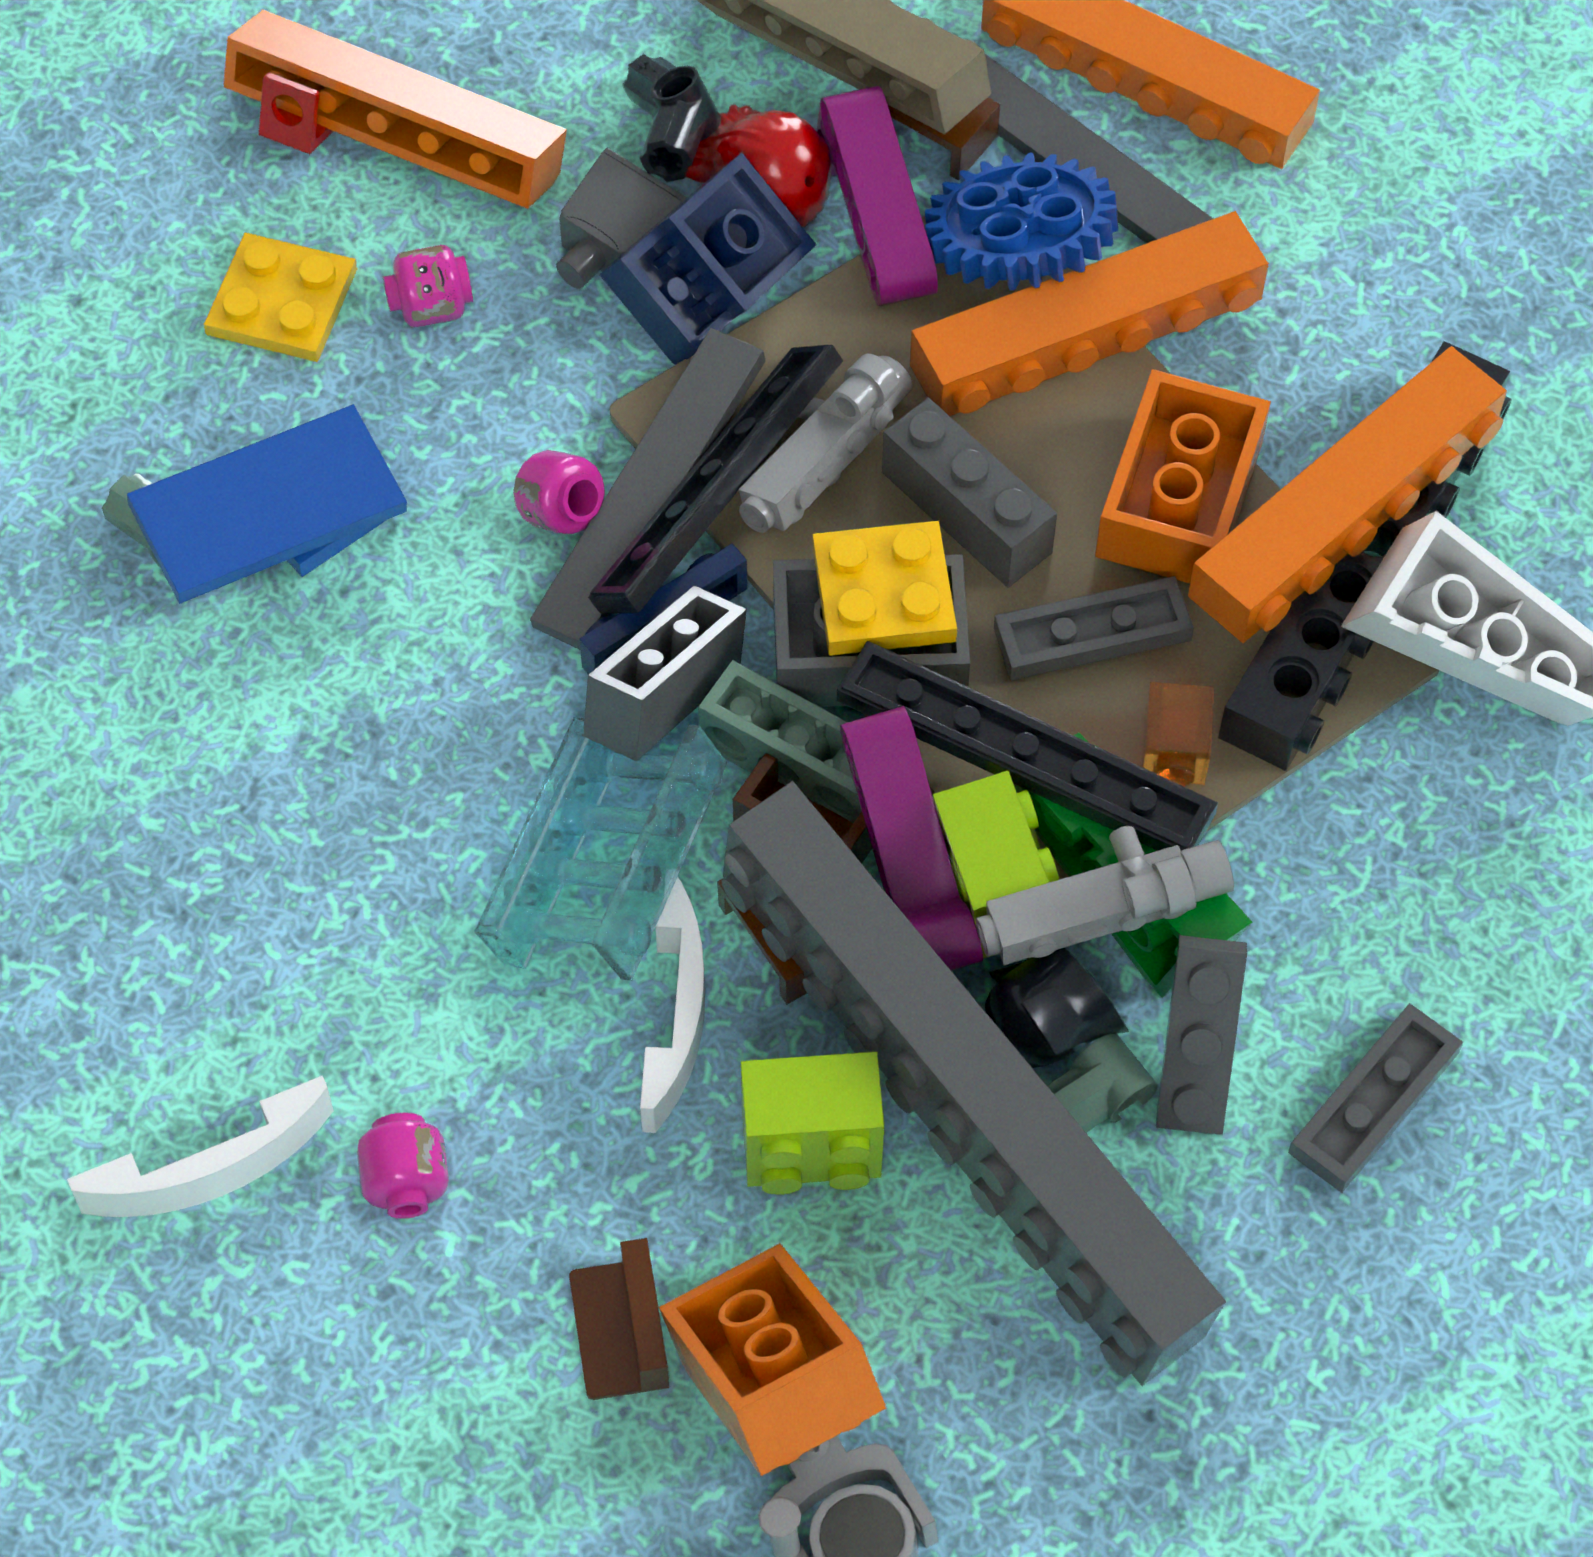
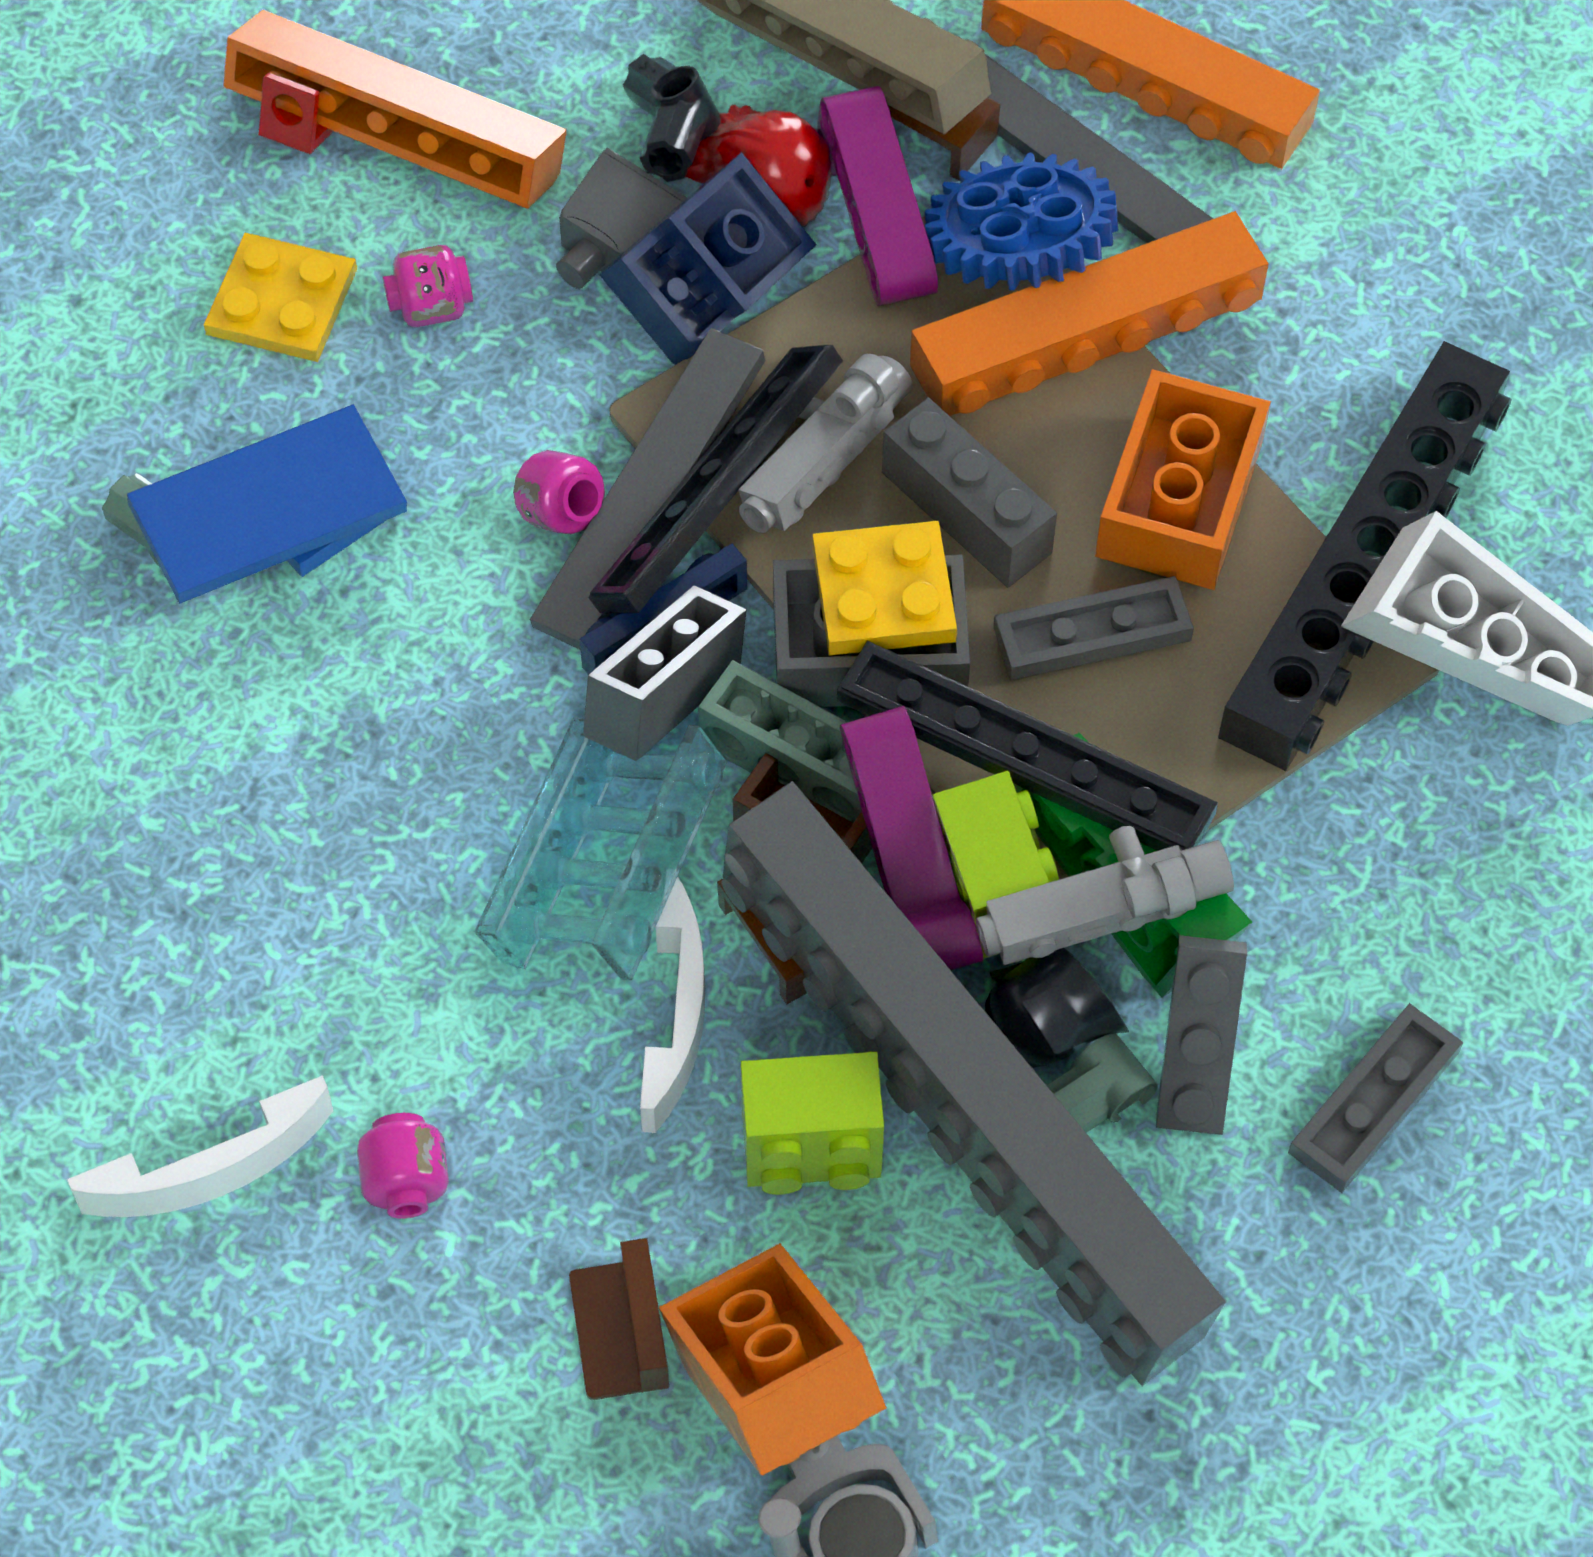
(1178, 732): clear orange brick -> none
(1347, 495): orange brick -> none

